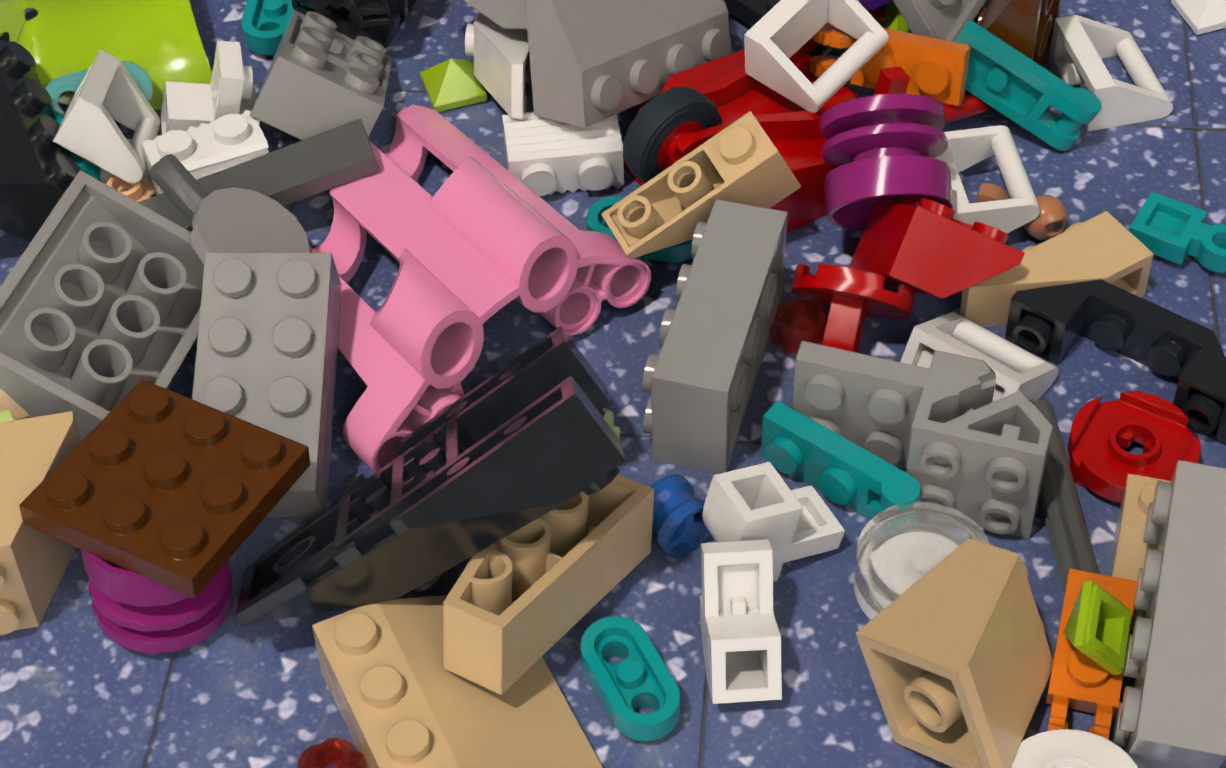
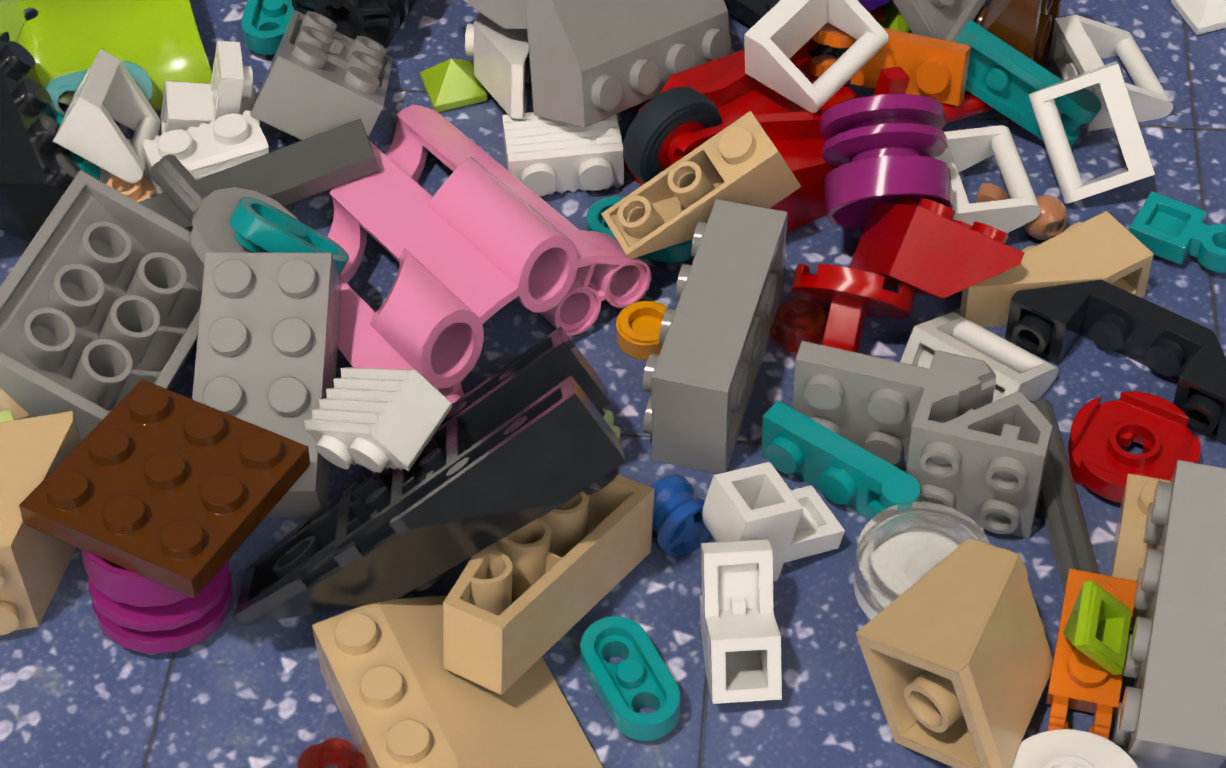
(268, 229): none -> teal plate
(377, 418): none -> white brick
(639, 329): none -> light orange tile
(1124, 123): none -> white tile

